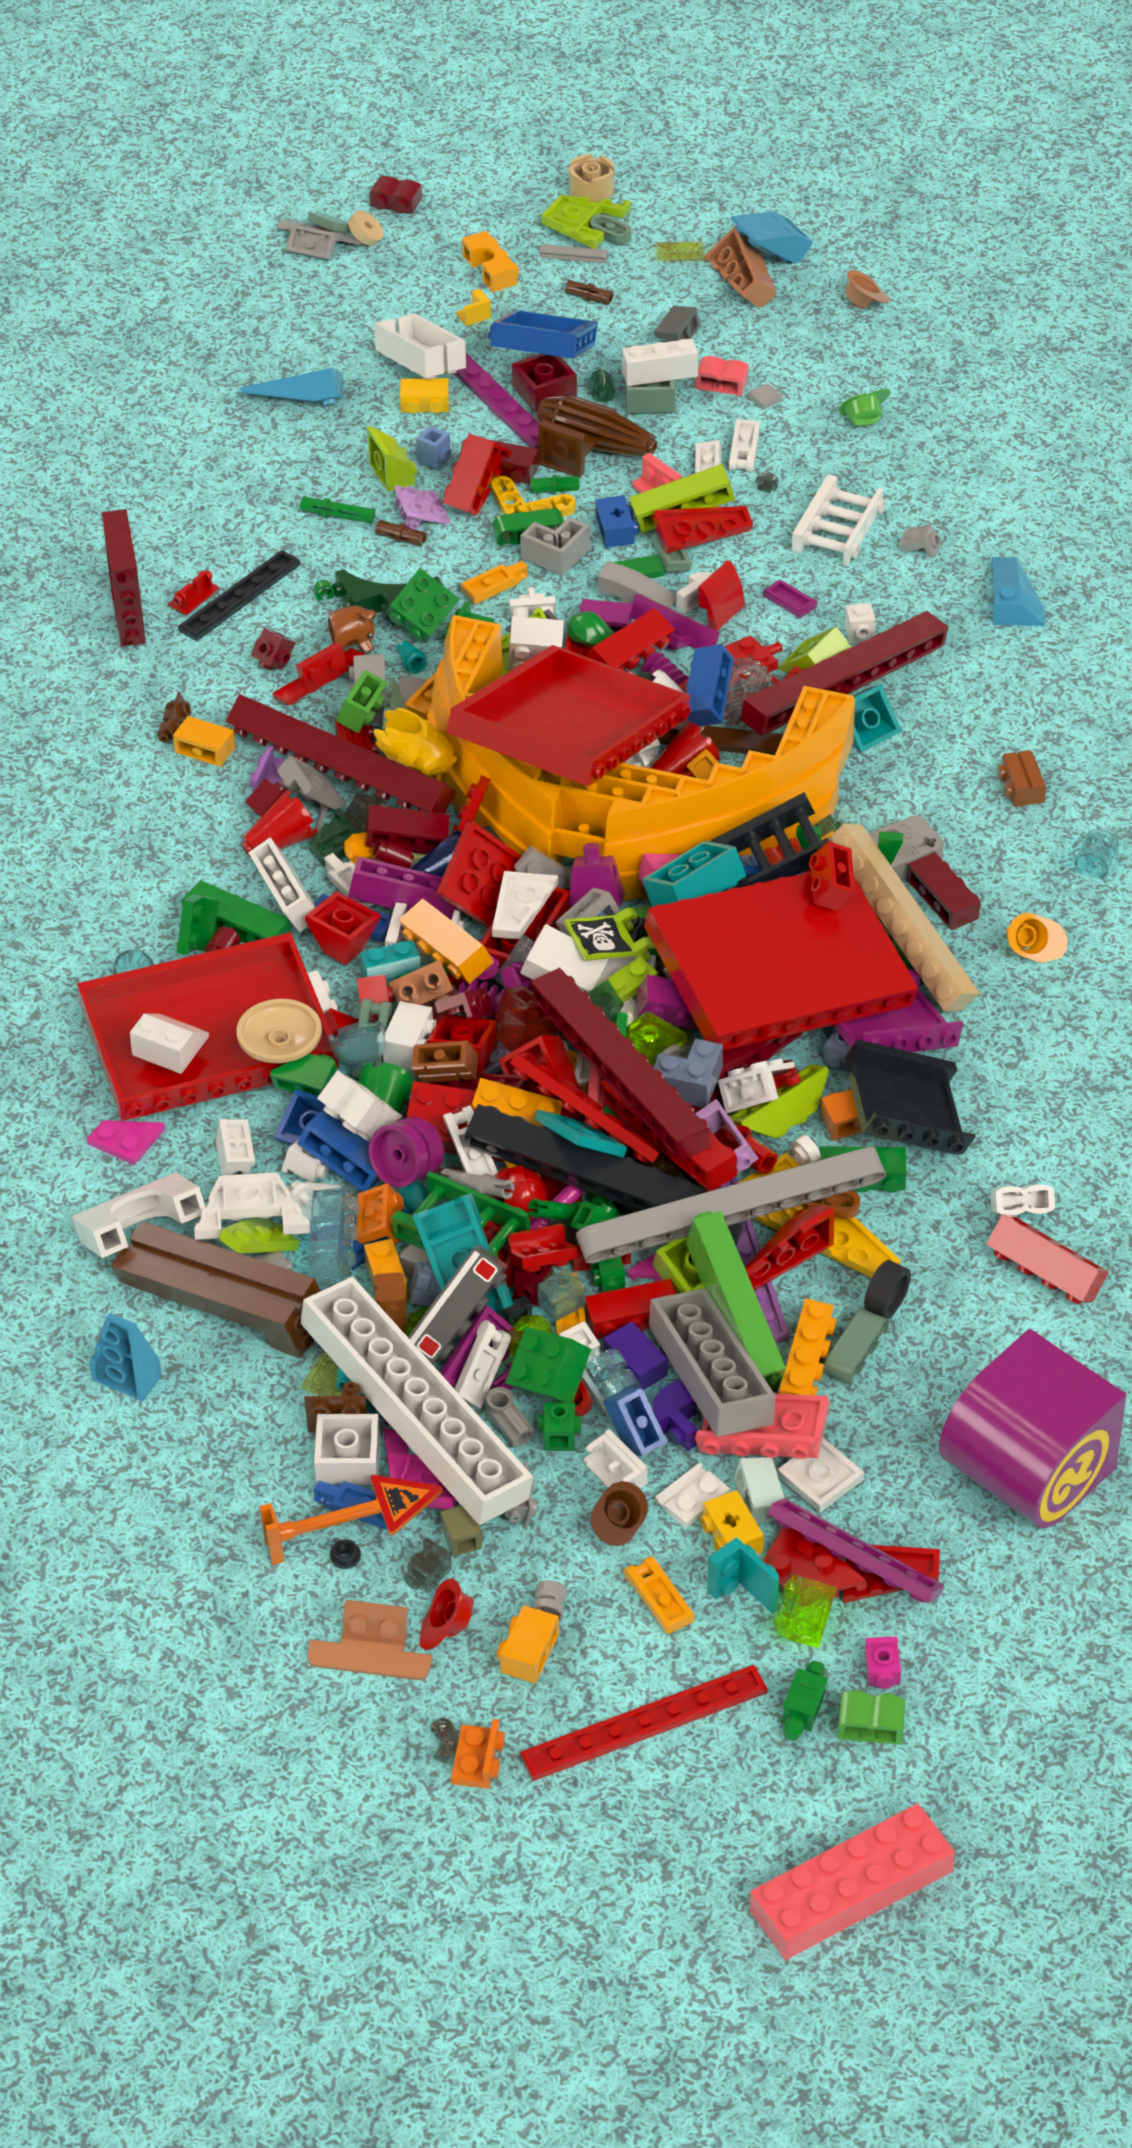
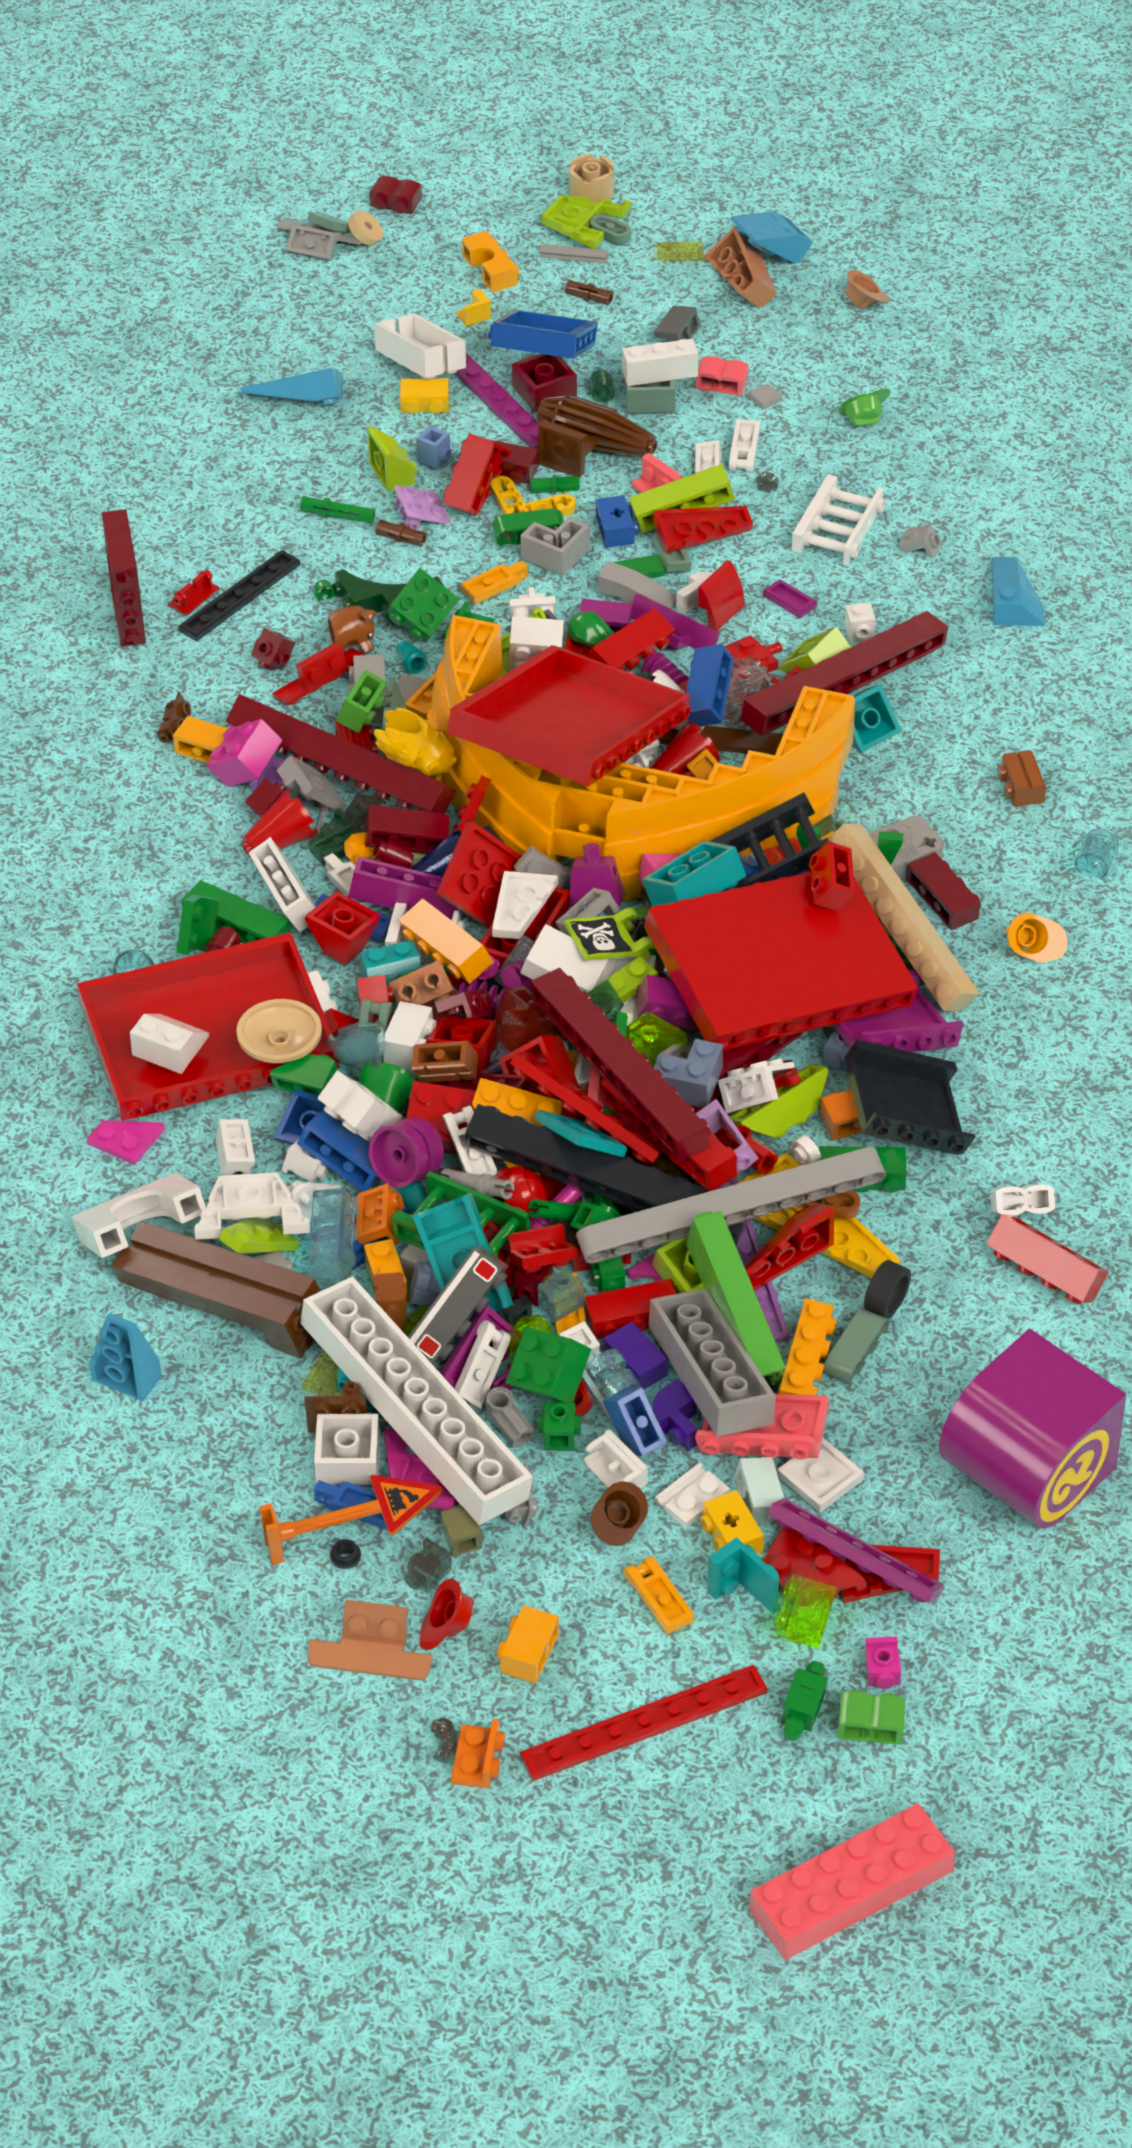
(243, 752): none -> dark pink brick
(550, 1597): light grey wheel -> none

